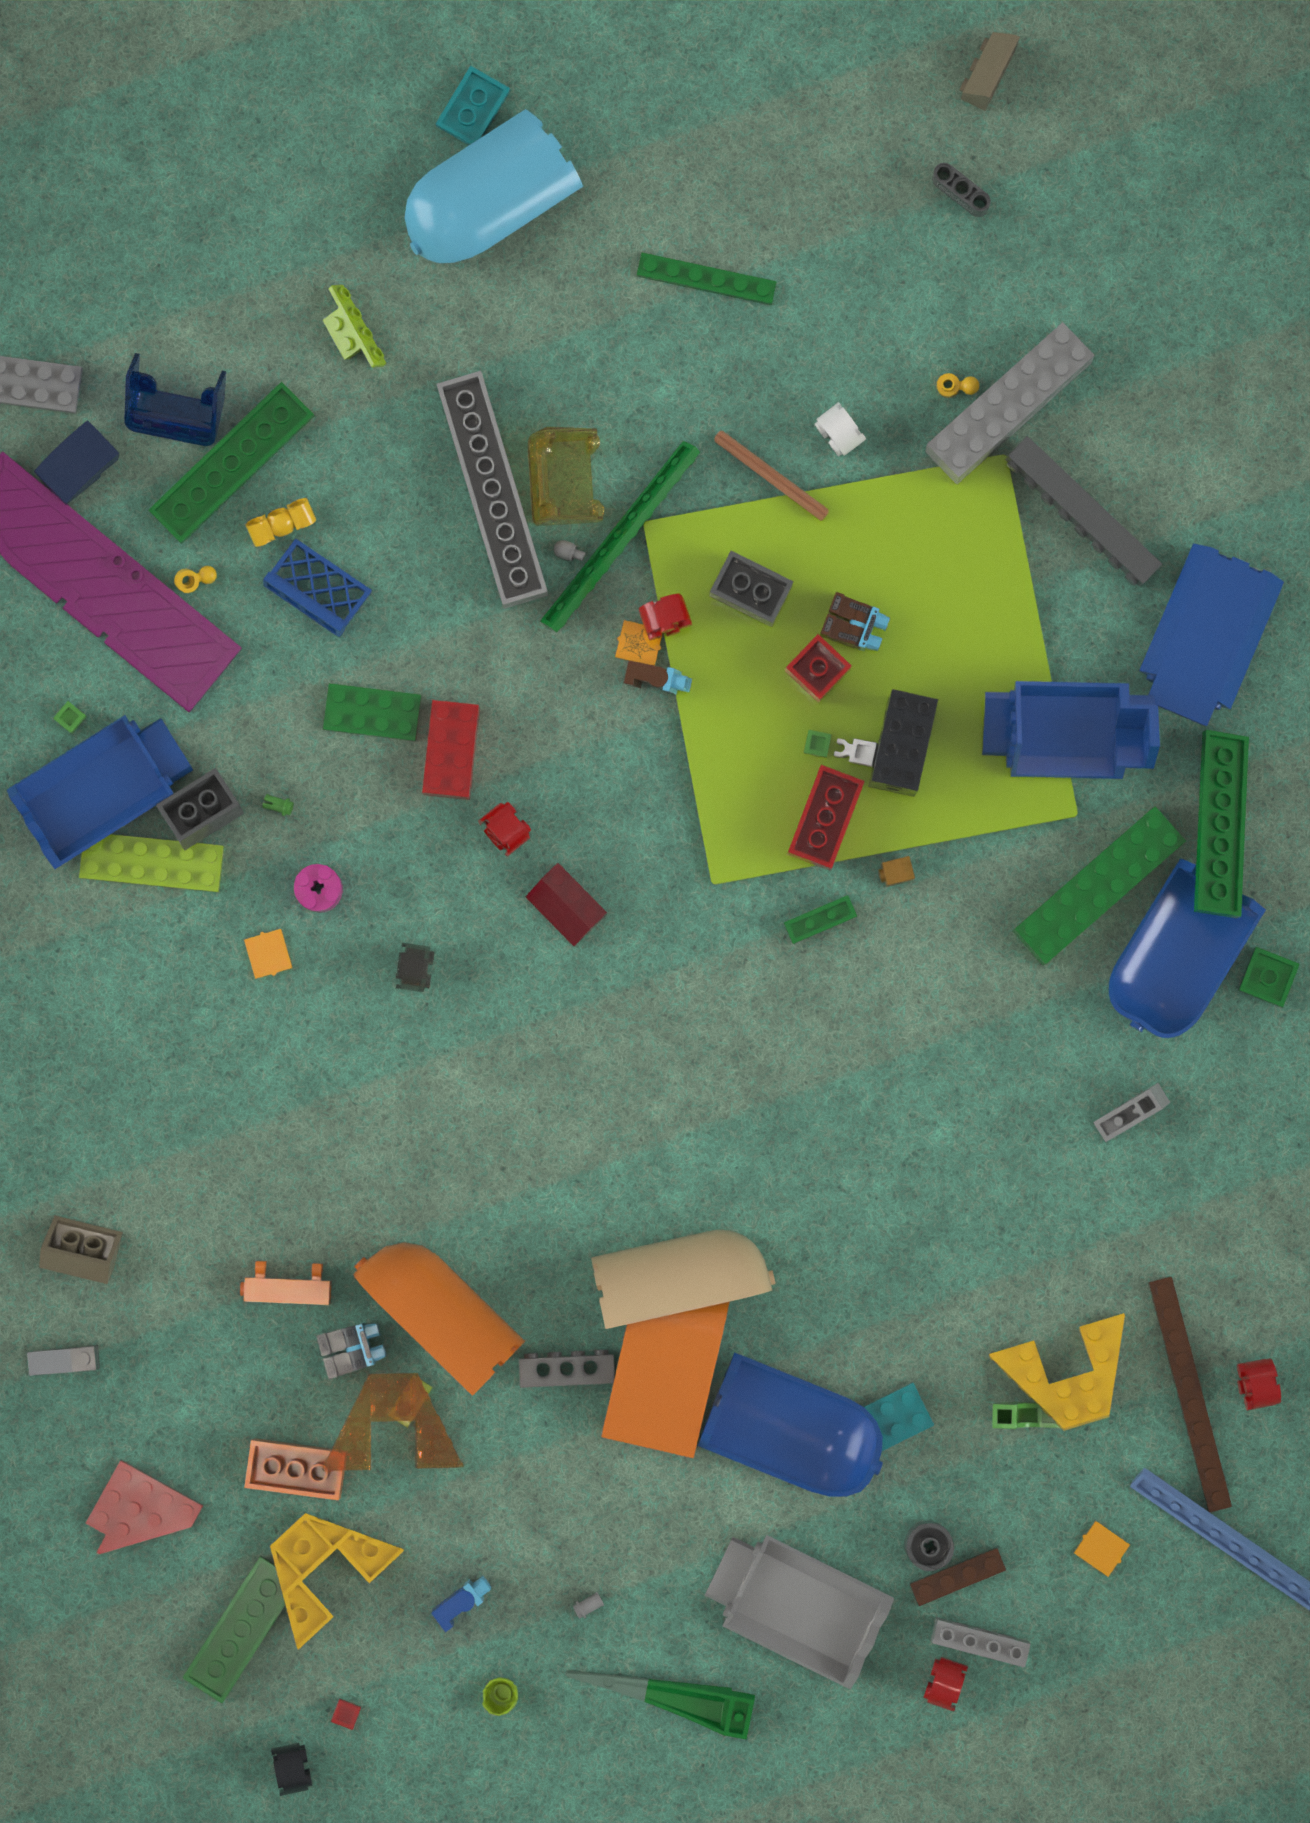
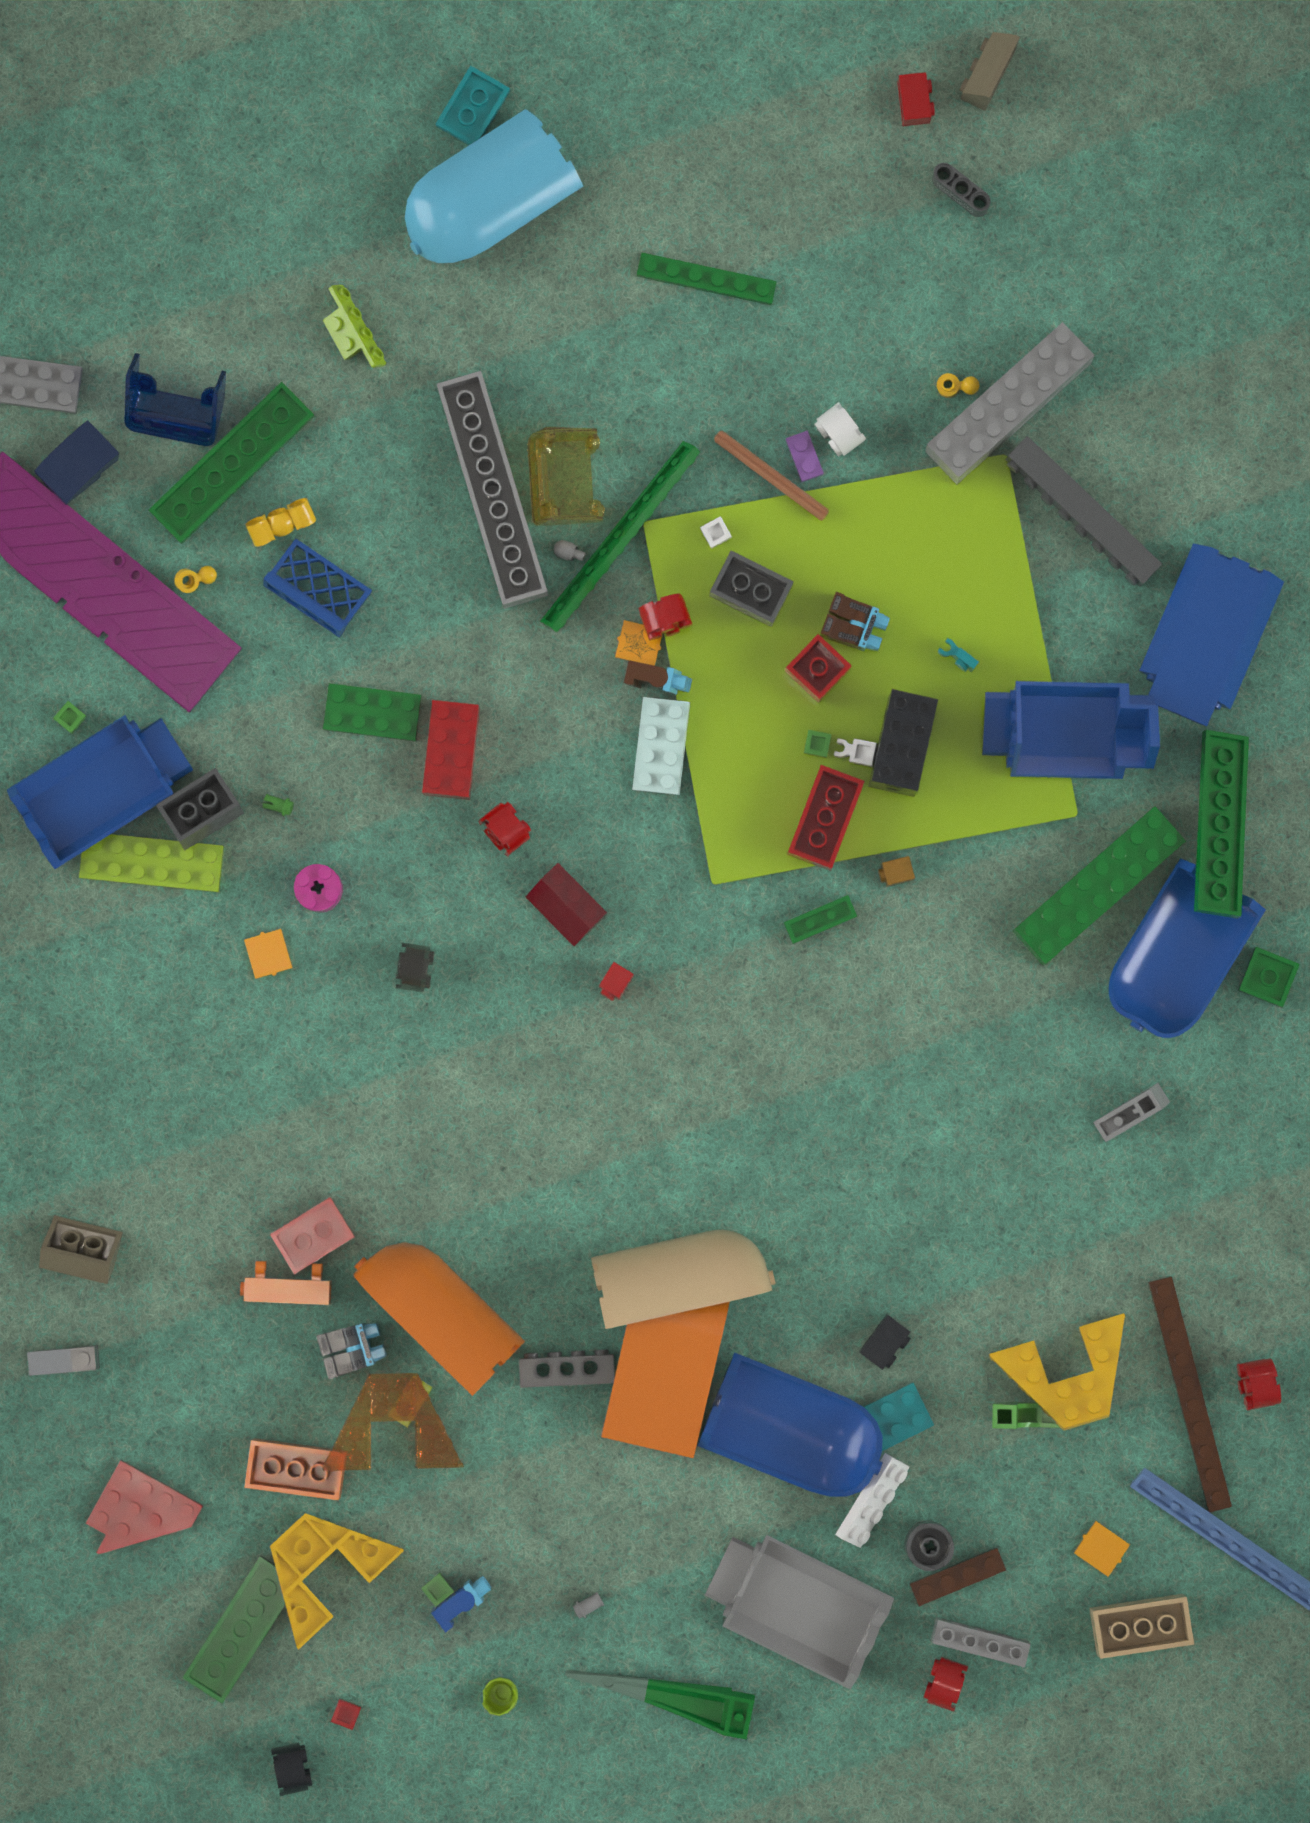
(312, 1235): none -> plate
(437, 1589): none -> bright green plate
(615, 982): none -> red brick
(661, 746): none -> light aqua plate
(715, 532): none -> white plate
(804, 456): none -> medium lavender plate
(872, 1501): none -> white plate
(885, 1342): none -> black brick
(914, 99): none -> red brick
(963, 659): none -> teal plate
(1141, 1626): none -> tan brick

